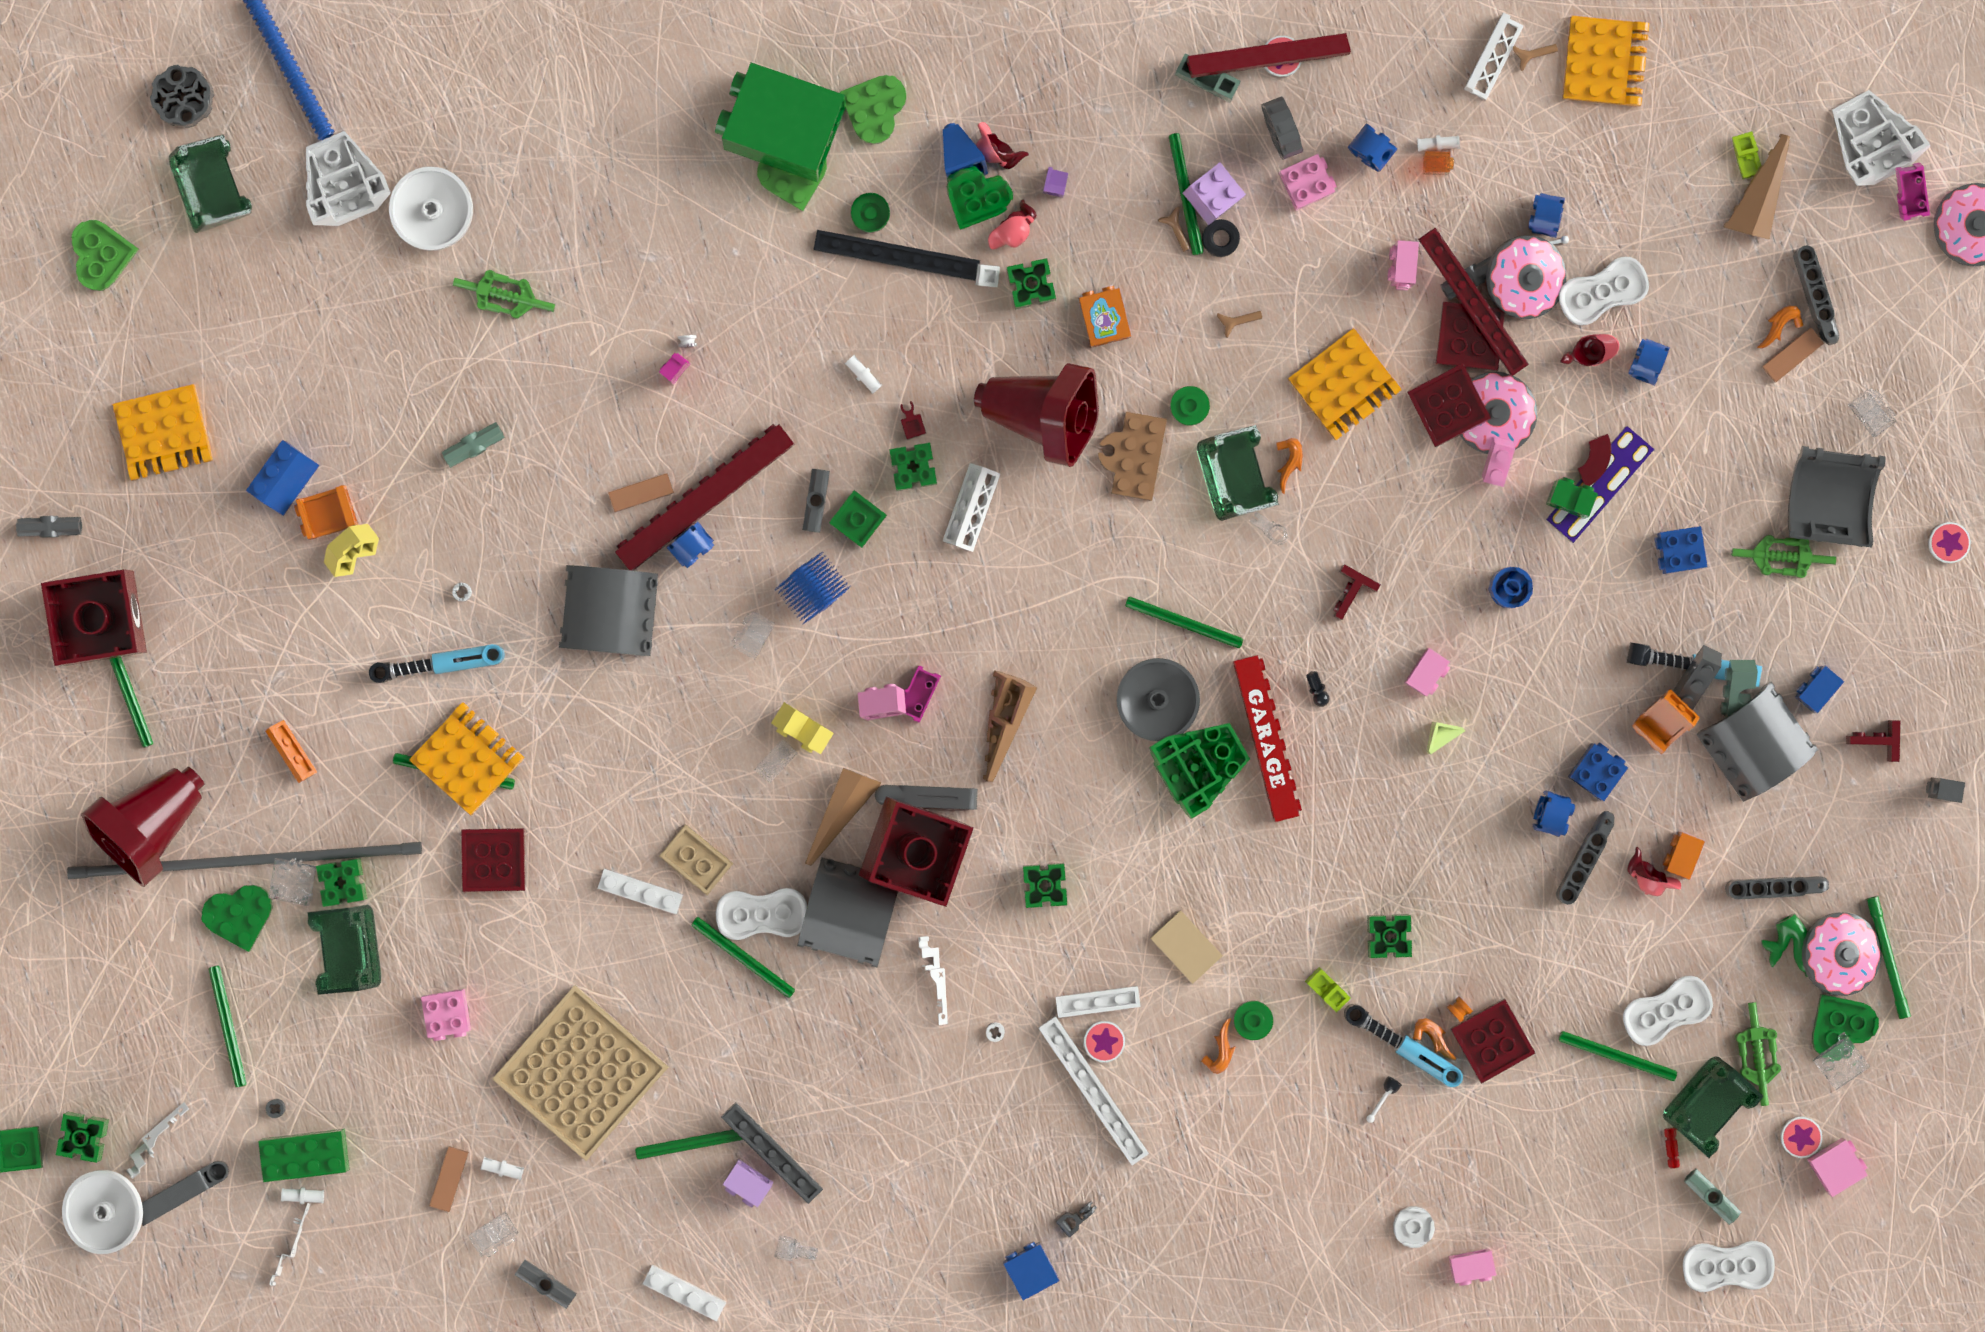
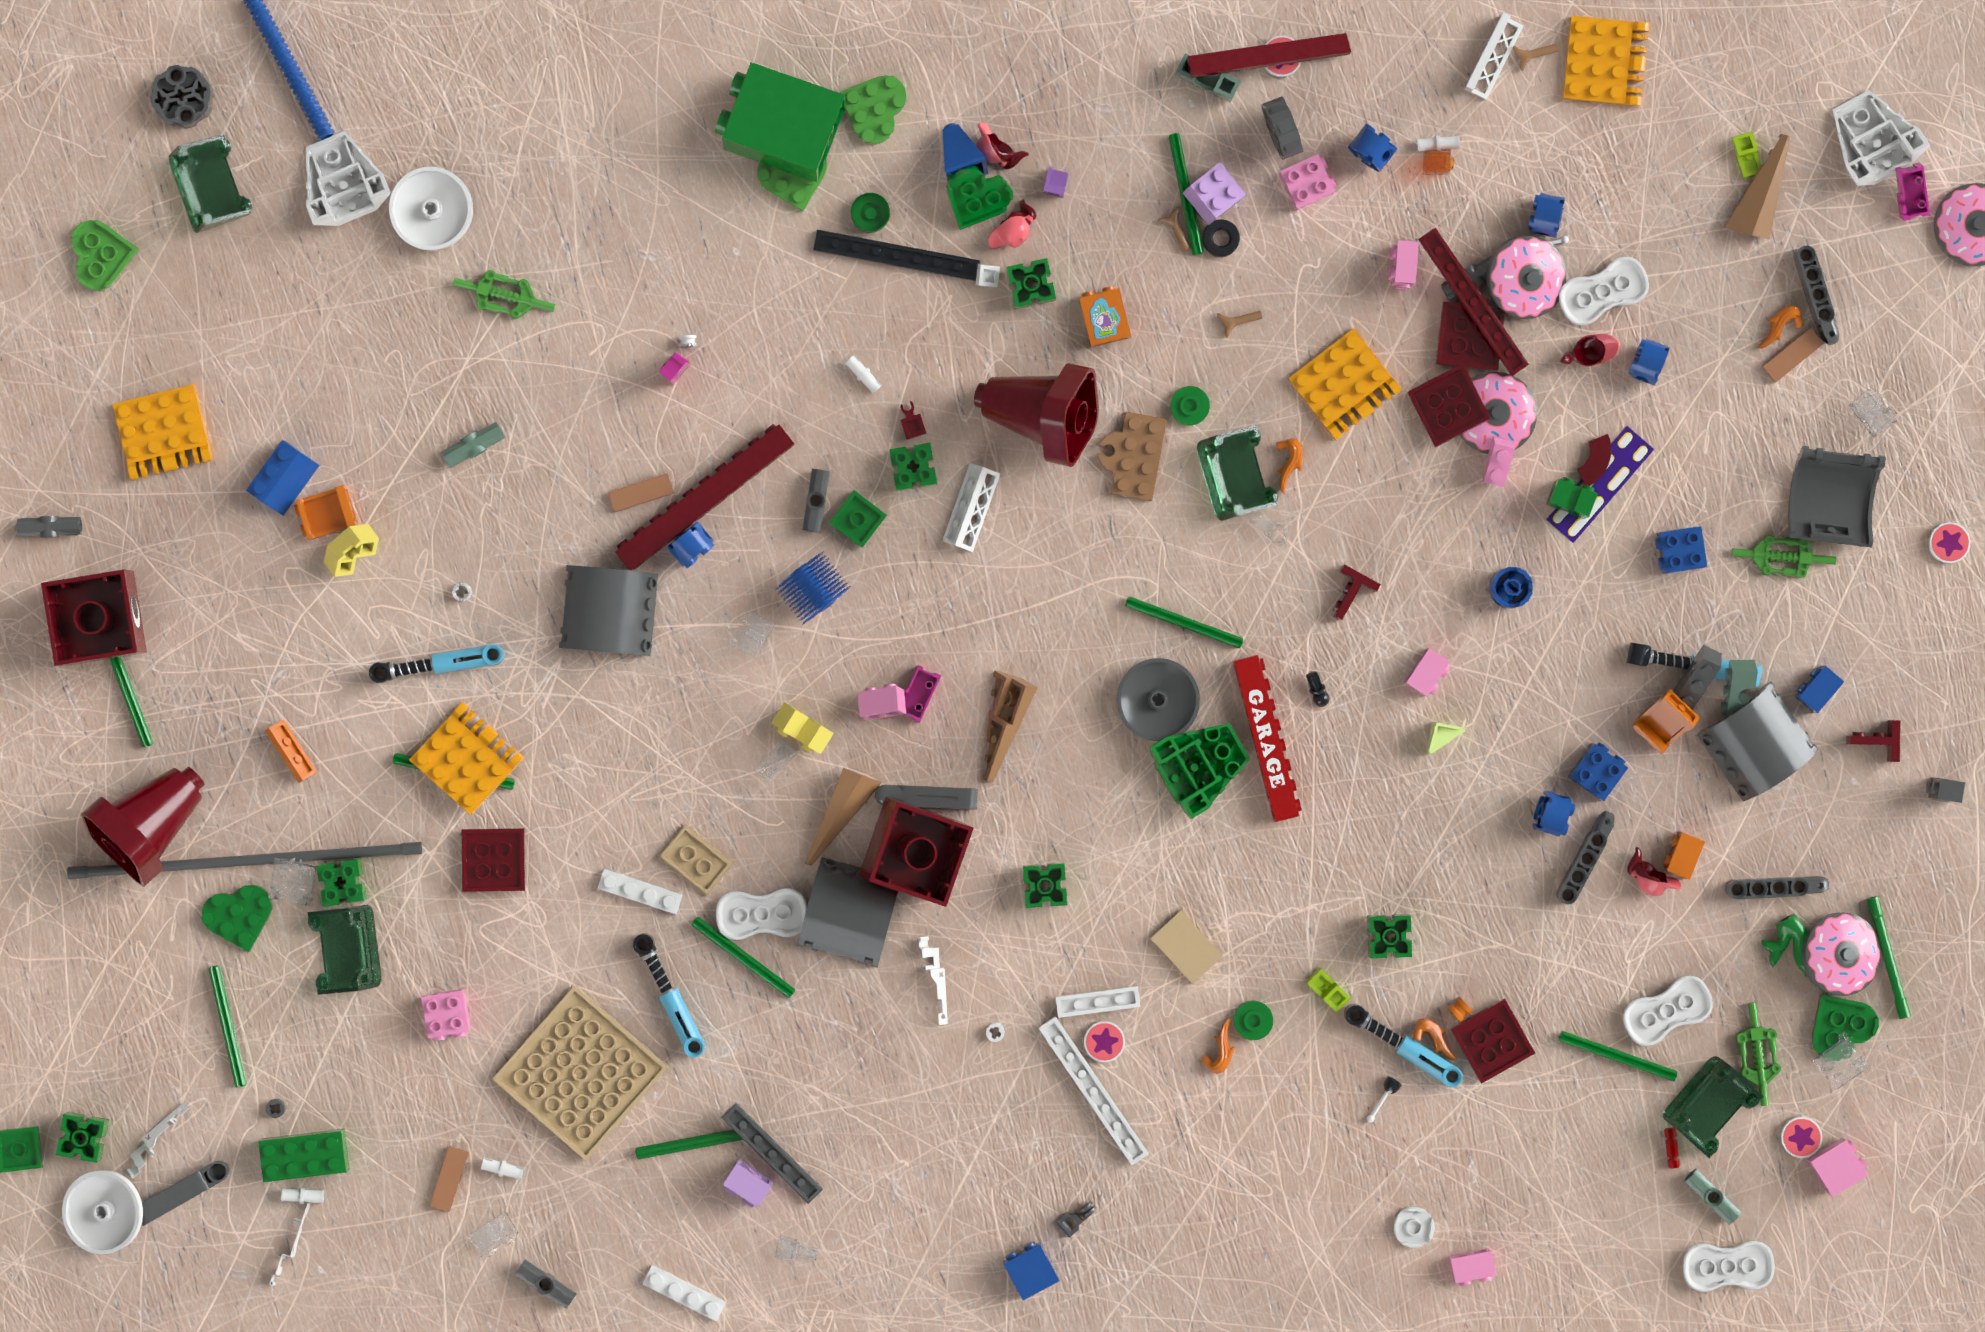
(670, 997): none -> piece

